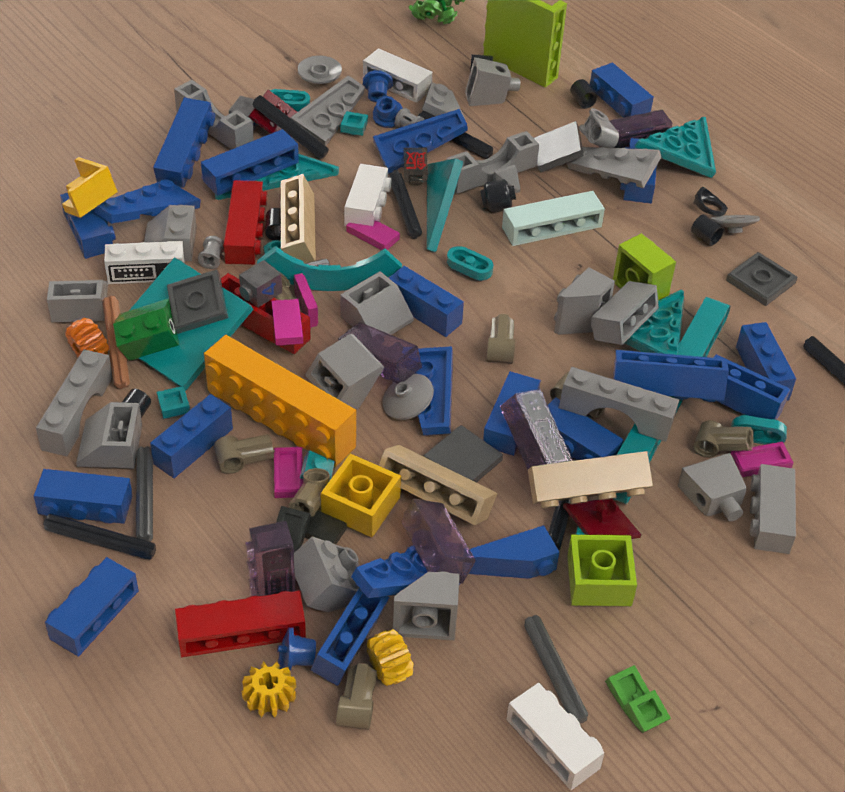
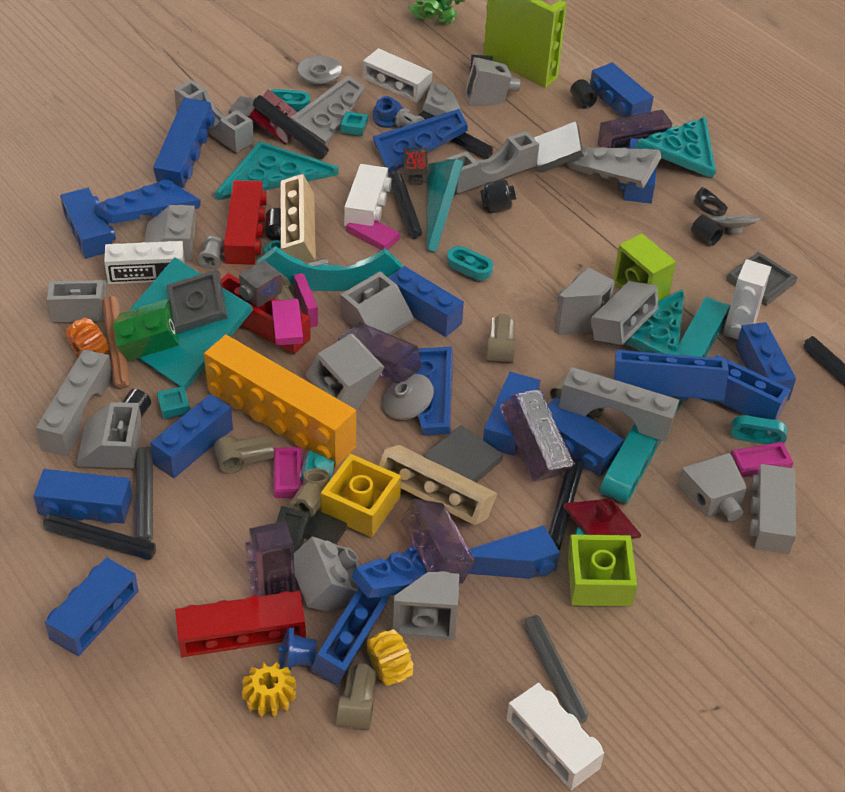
(90, 188): yellow panel -> none
(250, 161): blue brick -> none
(377, 84): blue piece -> none
(510, 175): light grey slope -> none
(552, 218): light aqua brick -> none
(590, 478): tan brick -> none
(599, 130): light grey piece -> none
(636, 700): bright green slope -> none
(715, 438): dark tan piece -> none
(747, 297): none -> white brick

